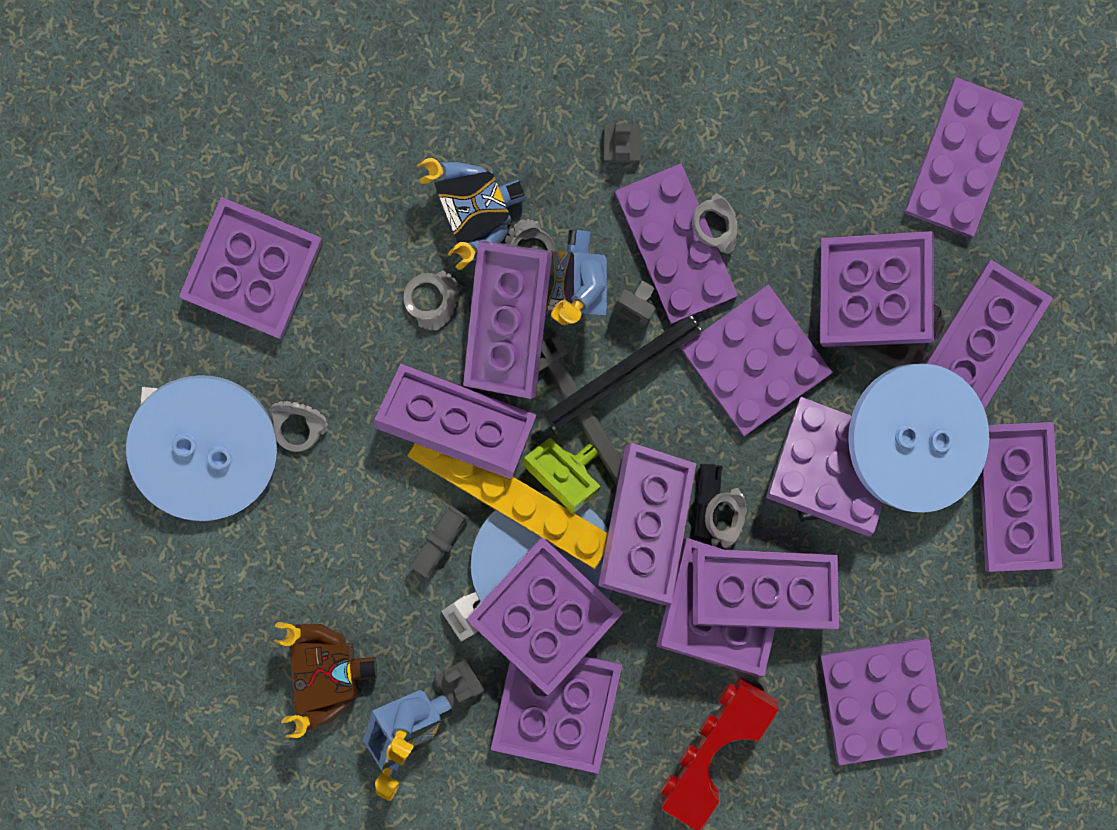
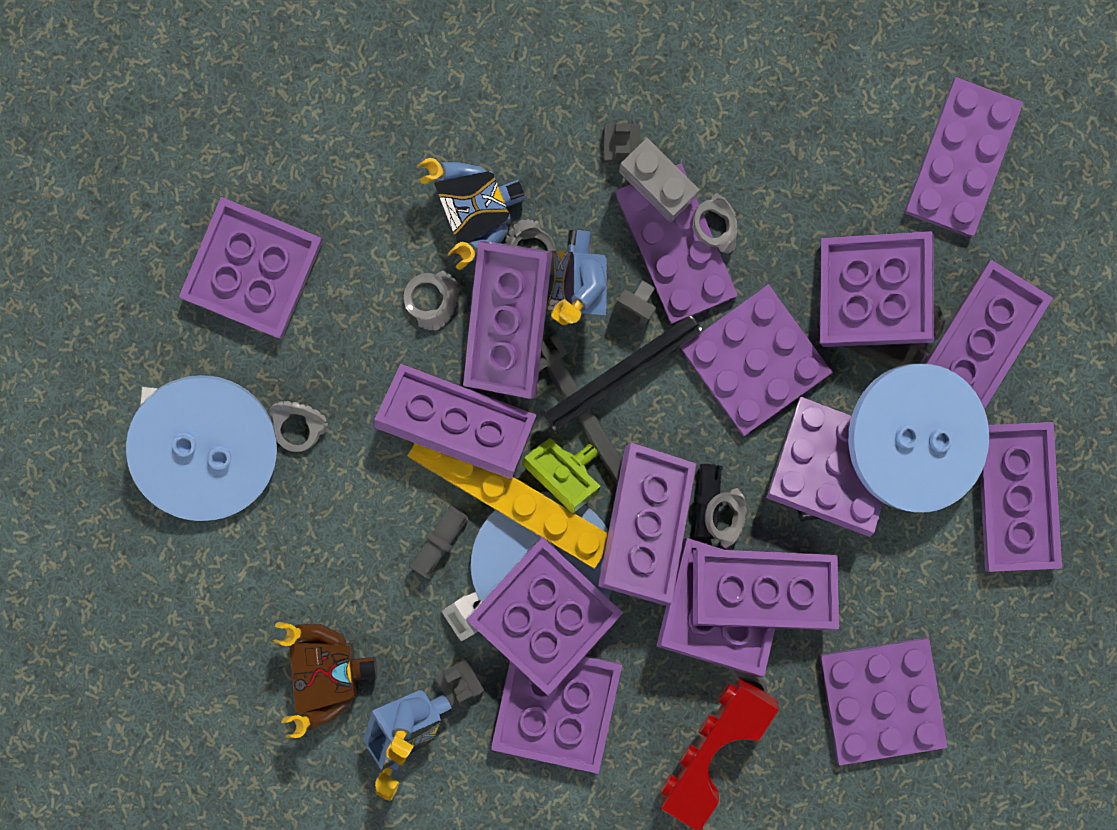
(658, 180): none -> light grey brick

